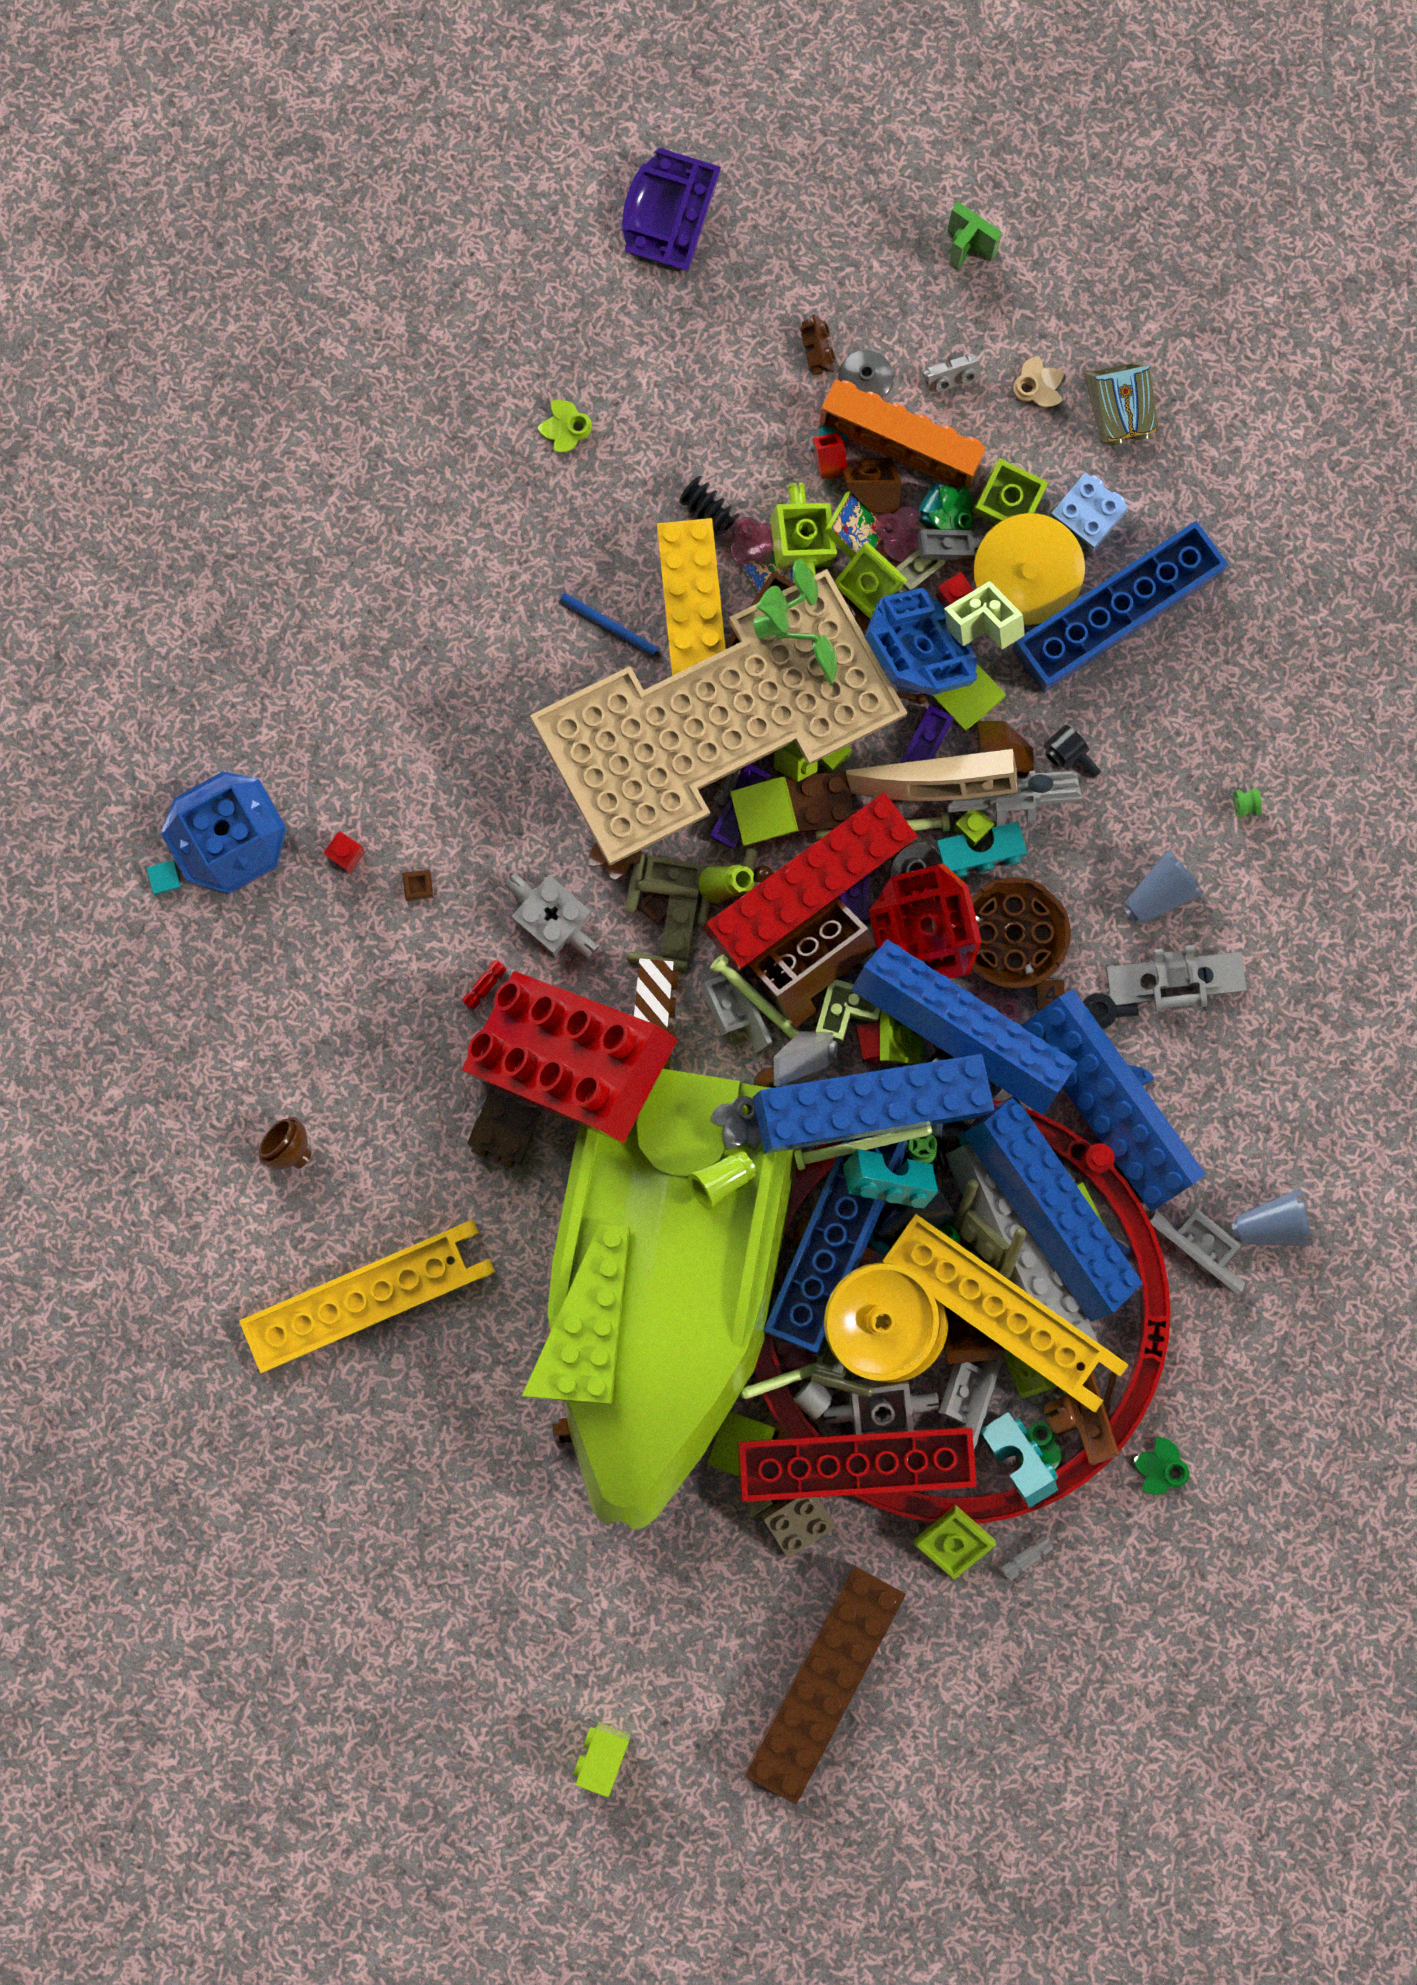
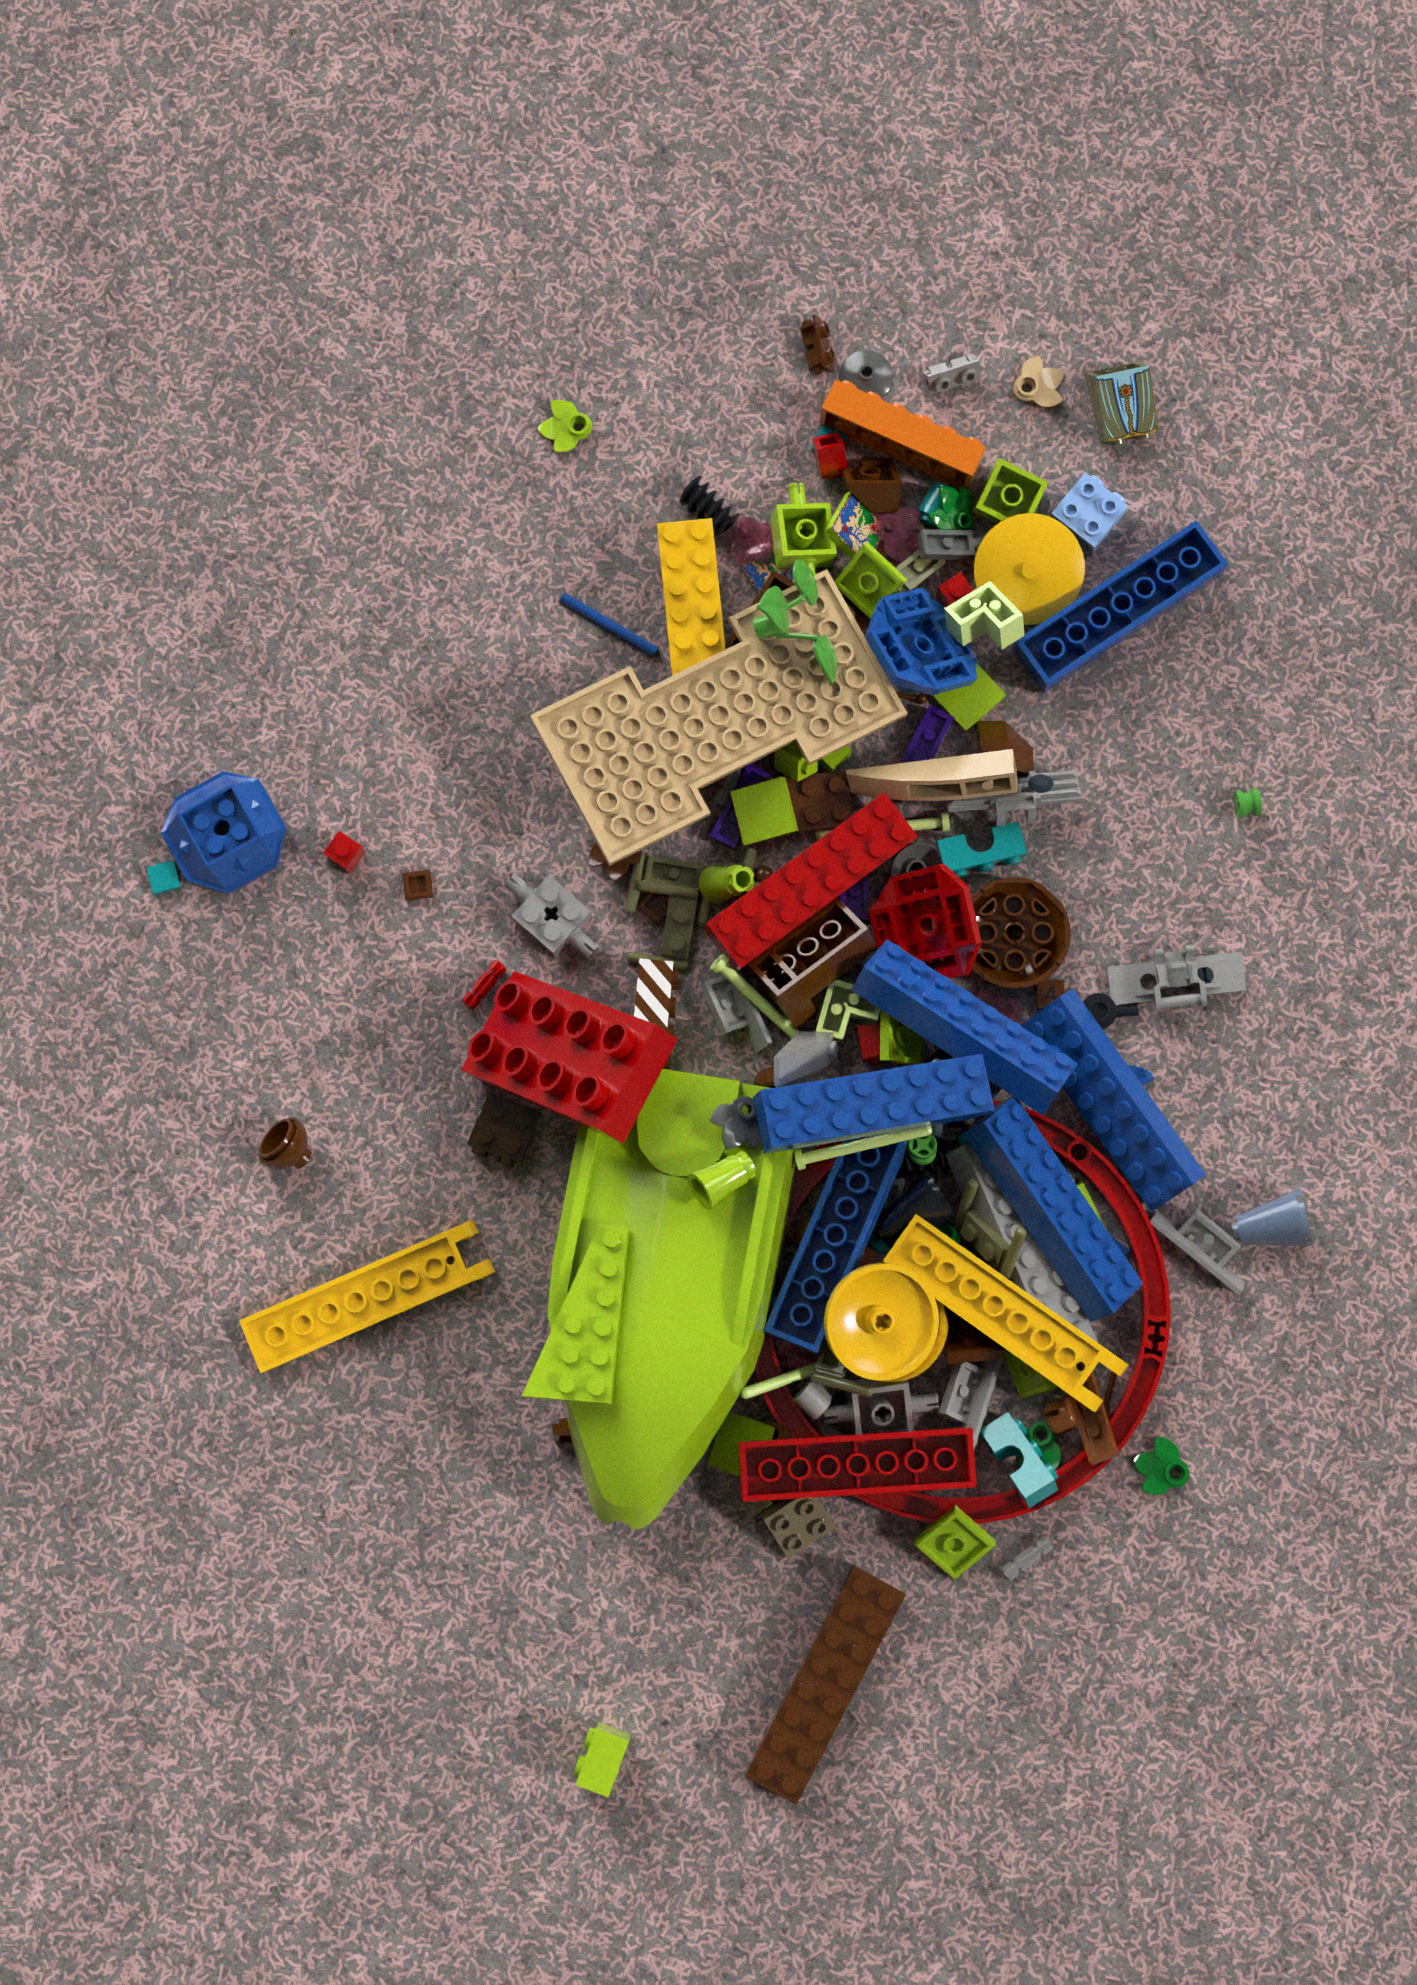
(668, 208): dark purple slope -> none
(870, 1178): teal arch -> none
(971, 233): bright green bracket -> none
(974, 825): lime brick -> none
(1068, 748): black piece -> none
(1097, 1159): red brick -> none
(1162, 890): sand blue cone -> none

